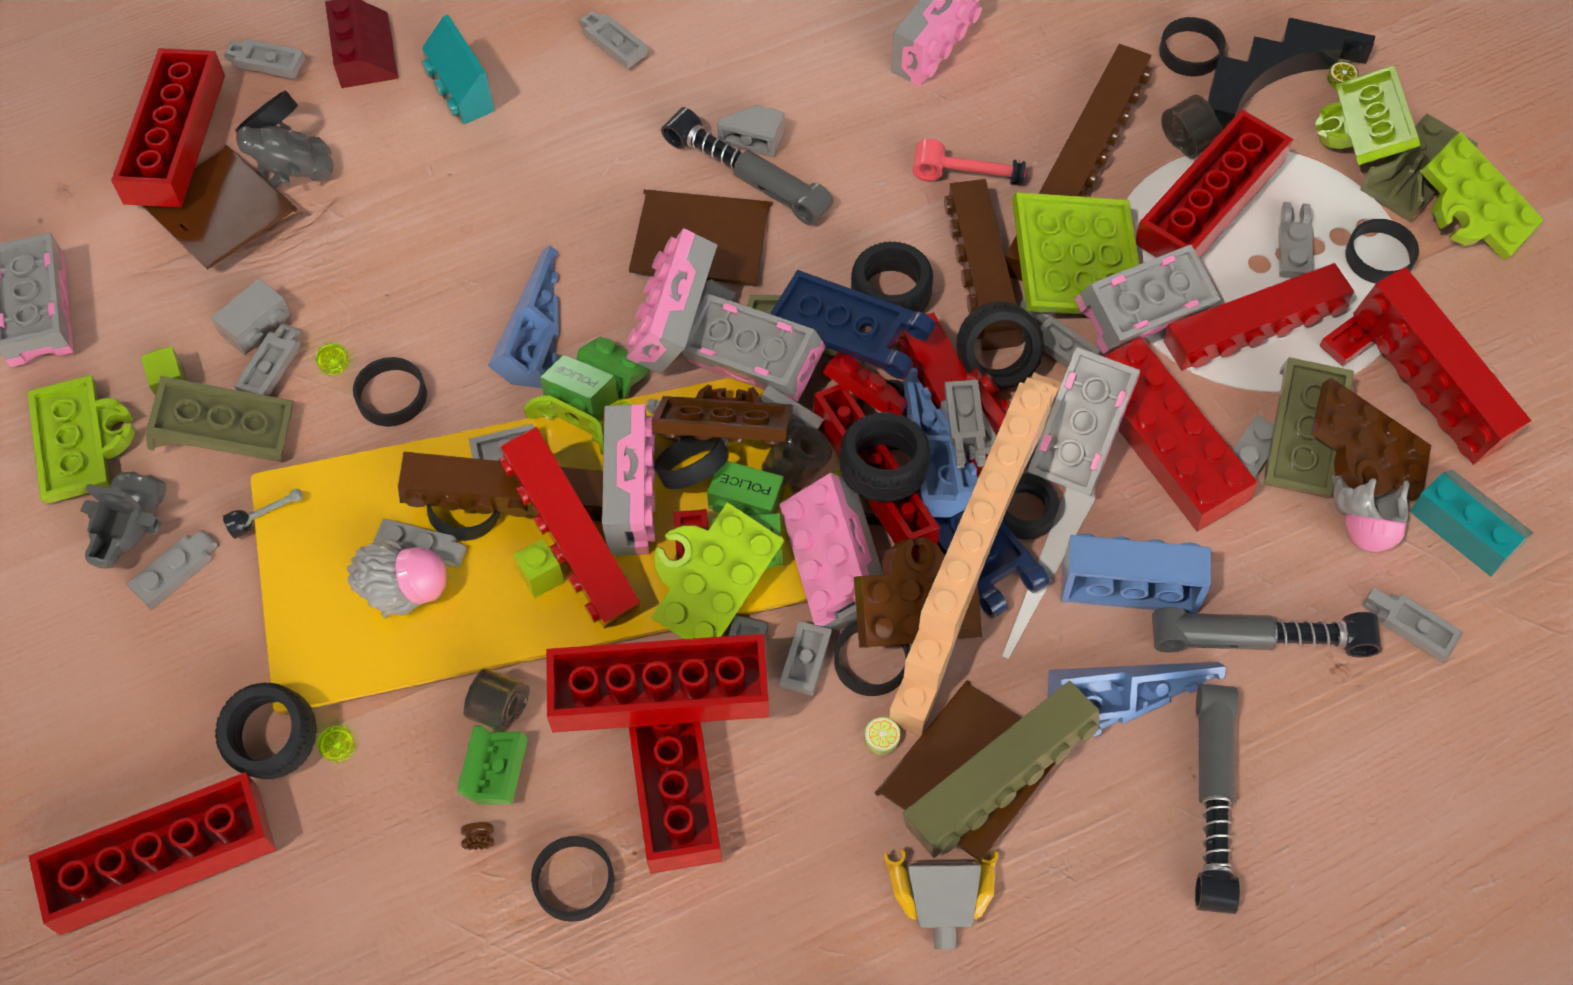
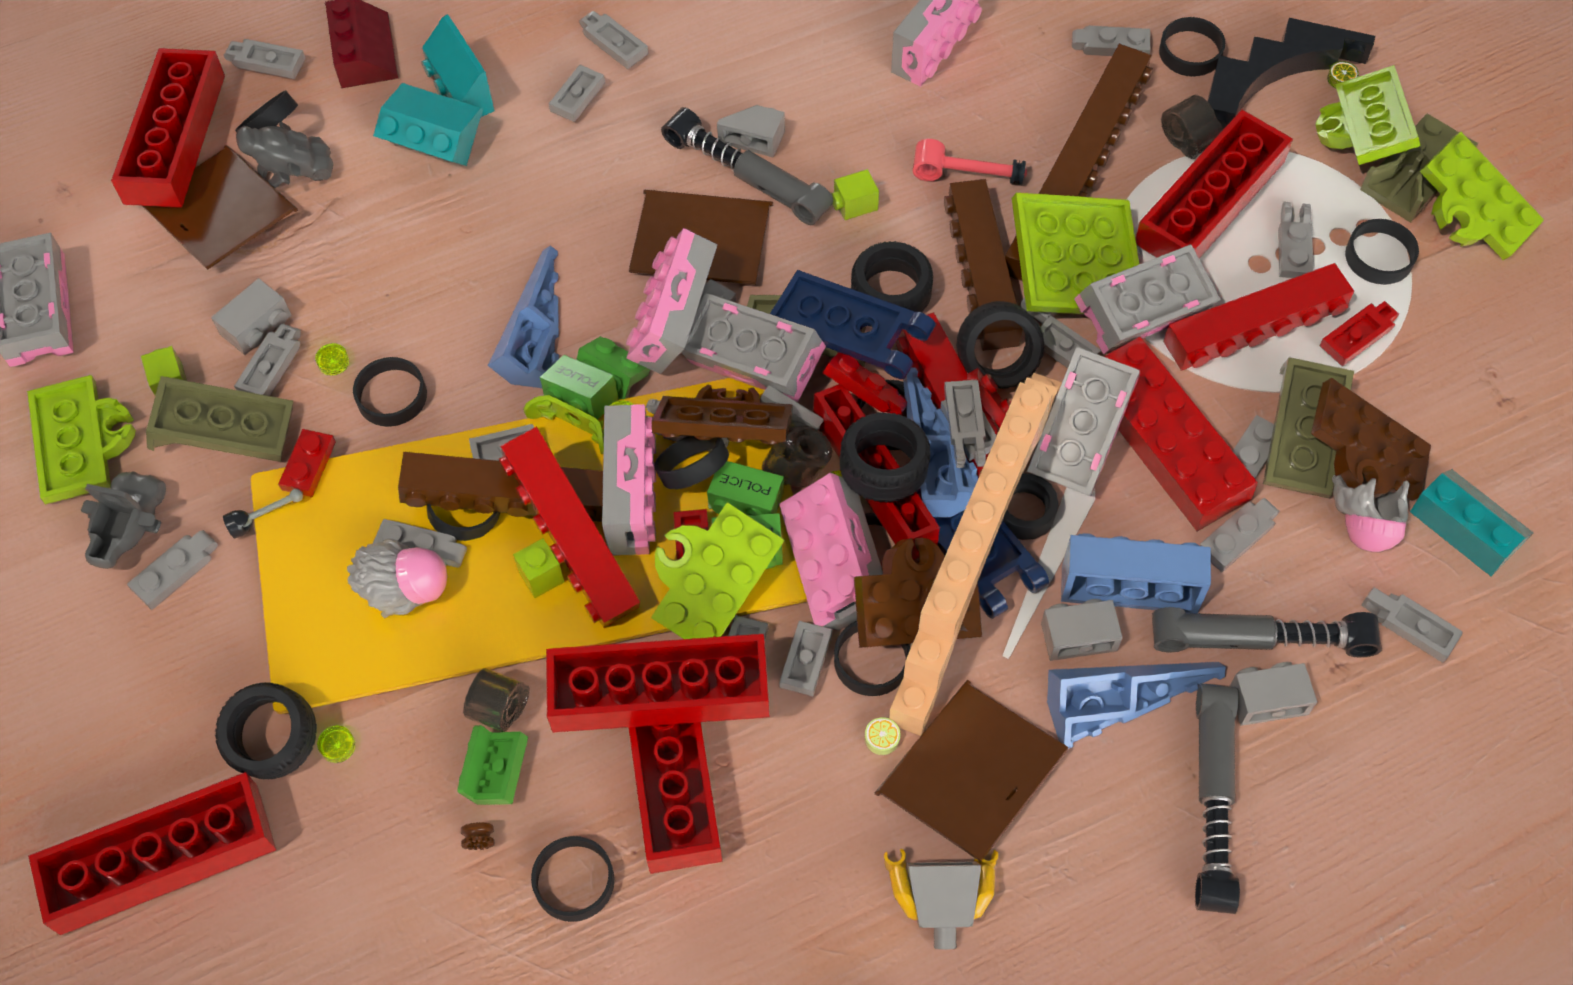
(307, 462): none -> red plate
(429, 123): none -> teal slope
(576, 93): none -> light grey plate
(855, 194): none -> lime brick
(1002, 769): olive brick -> none
(1081, 629): none -> light grey brick
(1105, 39): none -> light grey hinge
(1240, 533): none -> light grey hinge
(1273, 693): none -> light grey brick
(1440, 366): red brick -> none

